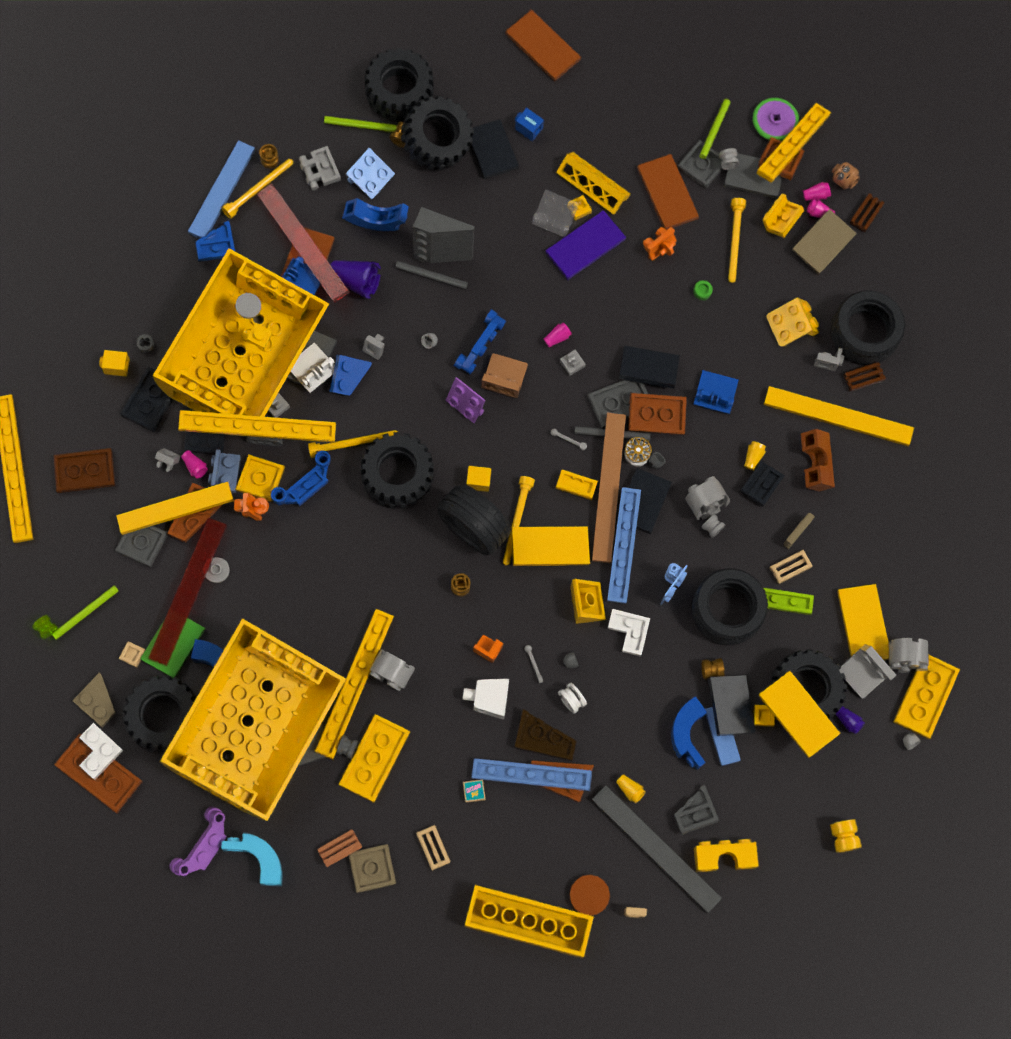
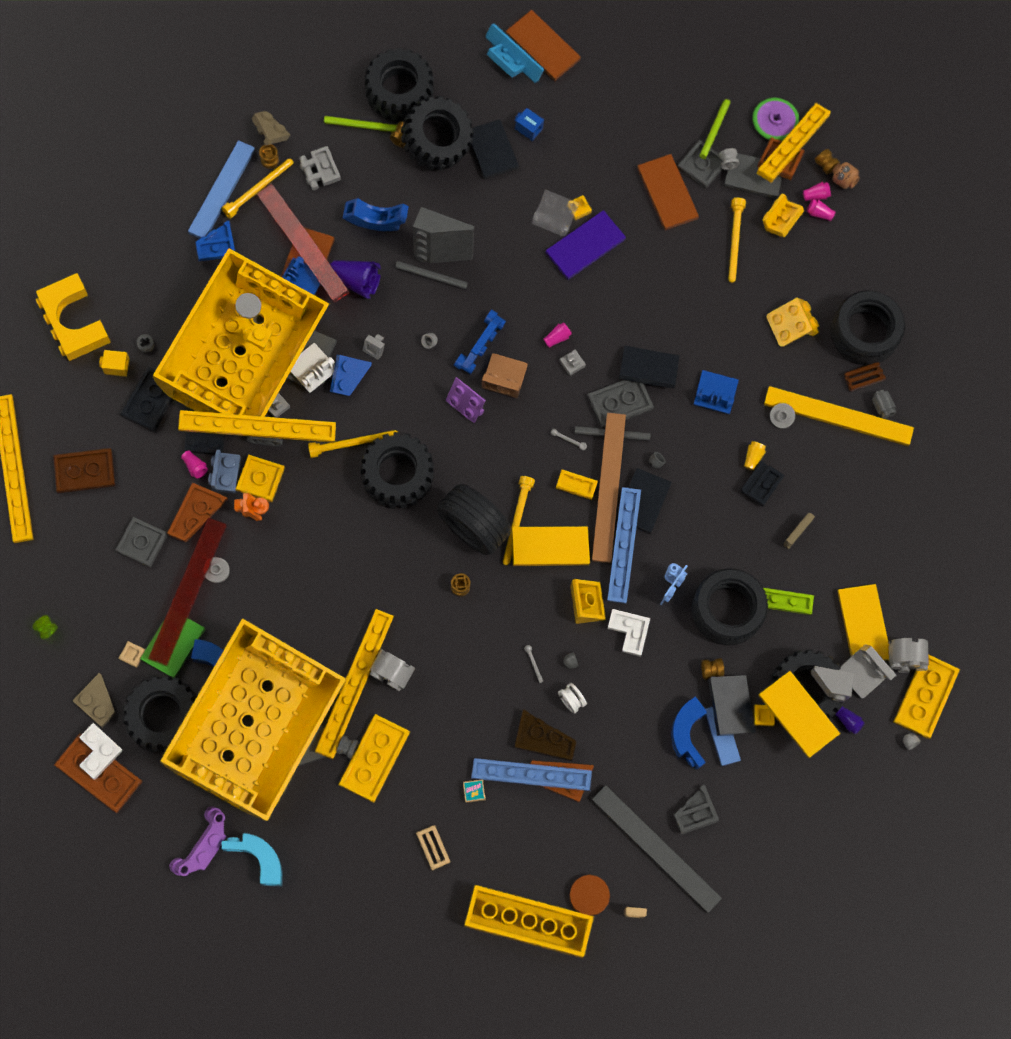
(73, 341): none -> yellow arch
(85, 612): lime bar -> none
(167, 457): light grey tile -> none
(174, 508): yellow tile -> none
(270, 128): none -> dark tan wing
(307, 485): blue plate -> none
(338, 846): nougat tile -> none
(369, 173): light blue hinge -> none
(372, 868): dark tan tile -> none
(479, 478): yellow panel -> none
(488, 648): orange panel -> none
(489, 697): white torso -> none
(511, 56): none -> dark azure bracket
(593, 175): yellow fence -> none
(631, 789): yellow cone -> none
(637, 452): white wheel -> none
(657, 414): dark orange tile -> none
(663, 244): orange hips -> none
(703, 290): bright green tile -> none
(707, 498): light grey brick -> none
(713, 525): light grey wheel -> none
(743, 853): yellow arch -> none
(776, 574): tan tile -> none
(782, 415): none -> light grey piece
(817, 446): dark orange arch -> none
(824, 241): dark tan tile -> none
(827, 161): none -> pearl gold wheel
(829, 362): light grey bracket -> none
(834, 682): none -> light grey slope
(845, 835): yellow wheel -> none
(874, 202): reddish brown tile -> none
(884, 404): none -> dark grey brick

